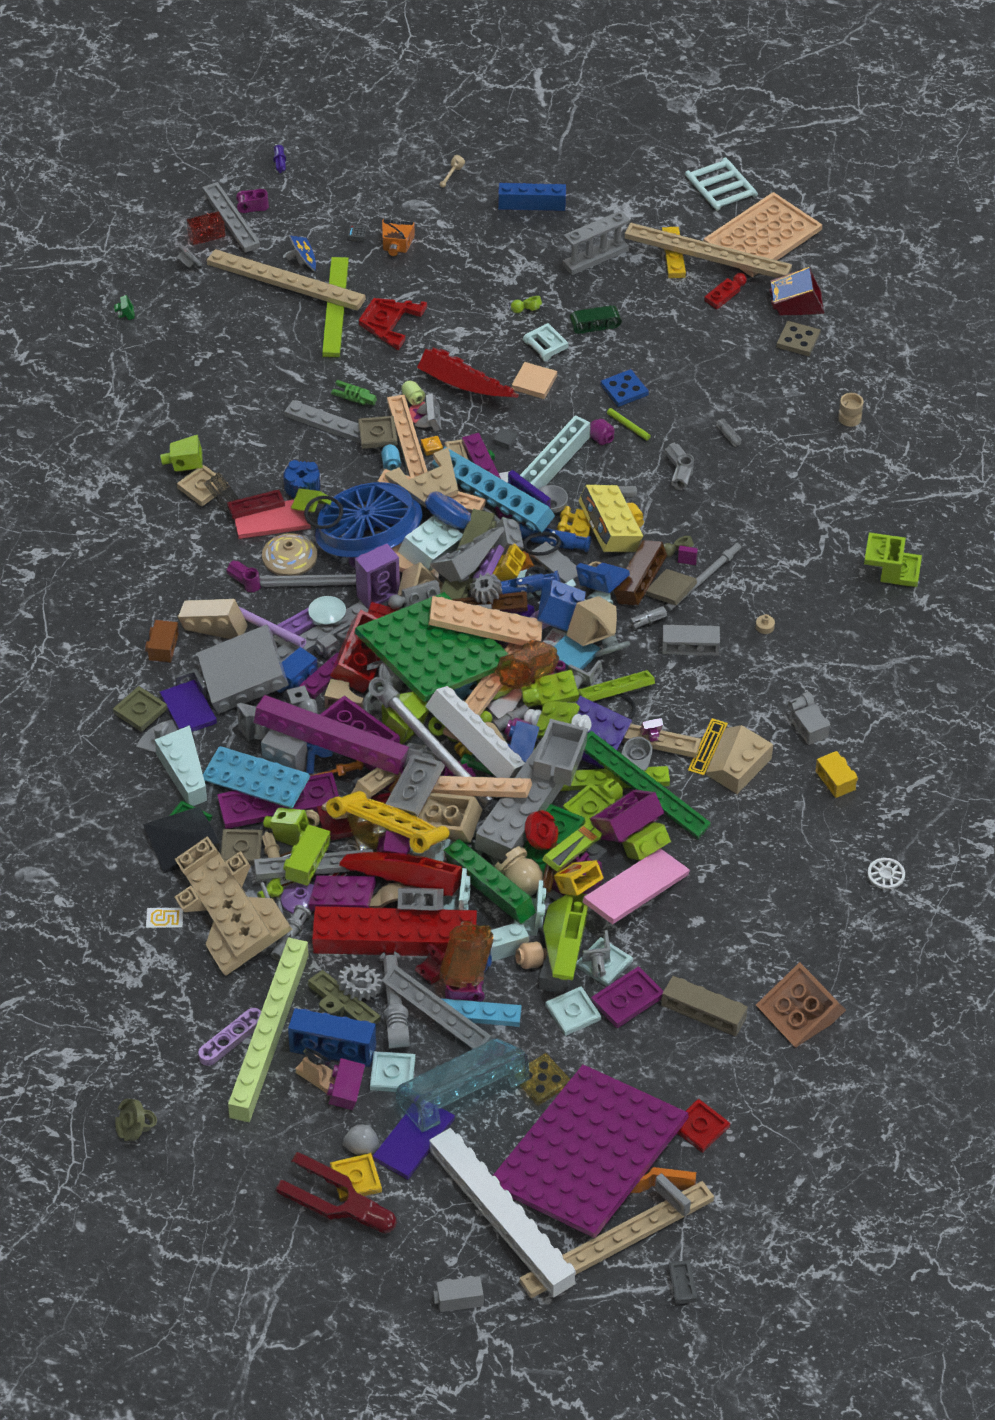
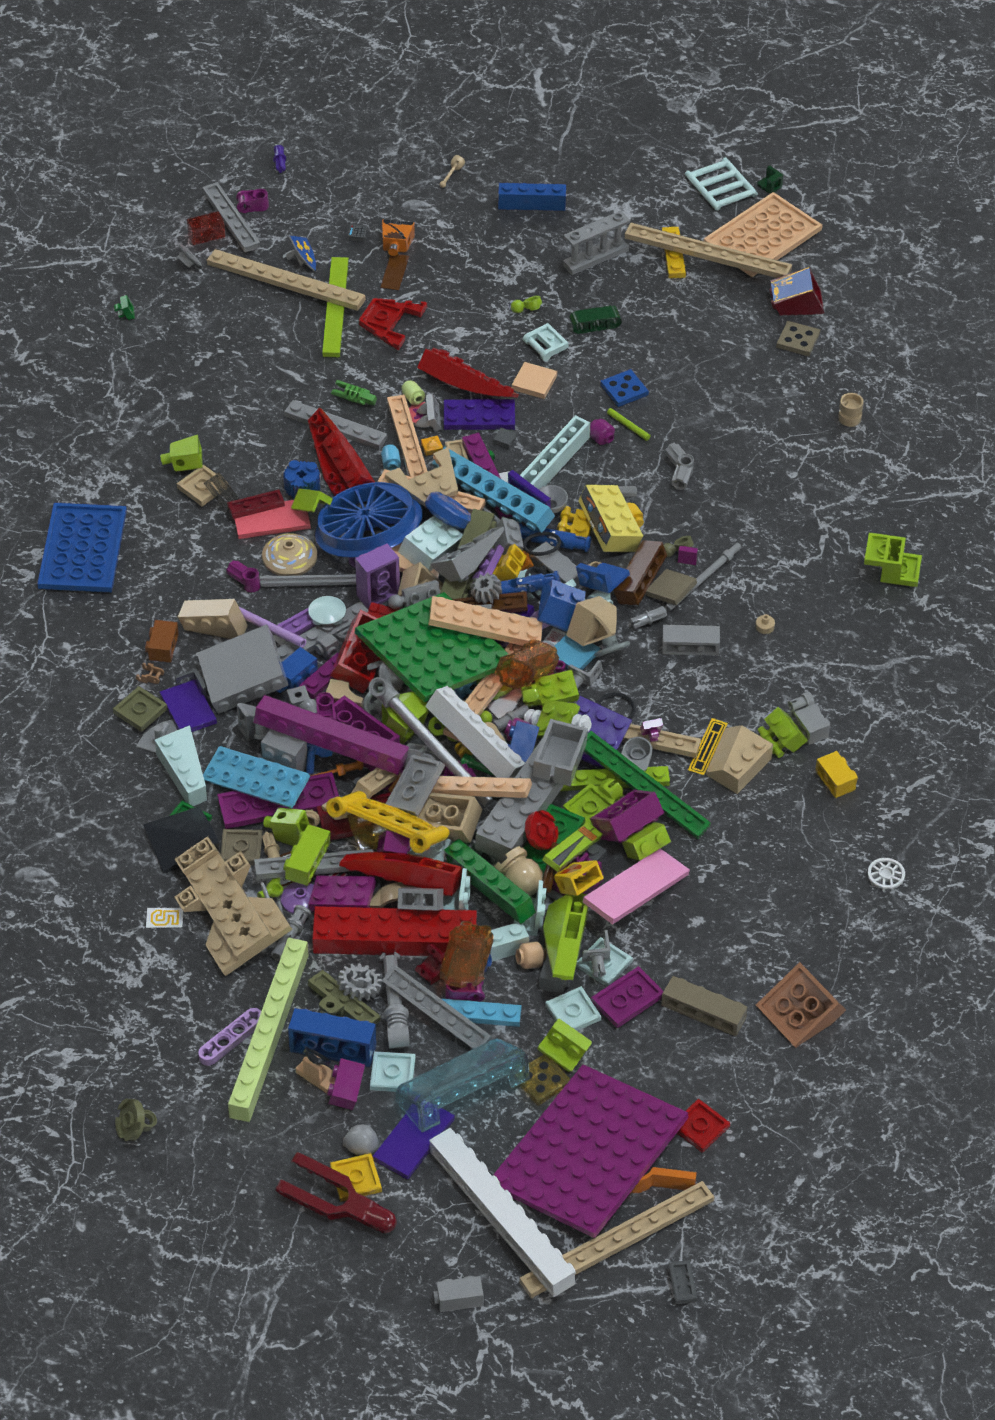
(82, 547): none -> blue plate
(149, 678): none -> medium nougat piece
(325, 526): black tyre -> none
(325, 705): none -> magenta piece
(336, 456): none -> red wedge
(377, 432): dark tan tile -> none
(394, 272): none -> reddish brown sticker
(479, 414): none -> dark purple plate
(564, 1045): none -> lime bracket
(617, 686): lime tile -> none
(672, 1195): light grey tile -> none
(725, 291): red plate -> none
(729, 433): light grey axle -> none
(772, 181): none -> dark green panel
(786, 731): none -> lime brick

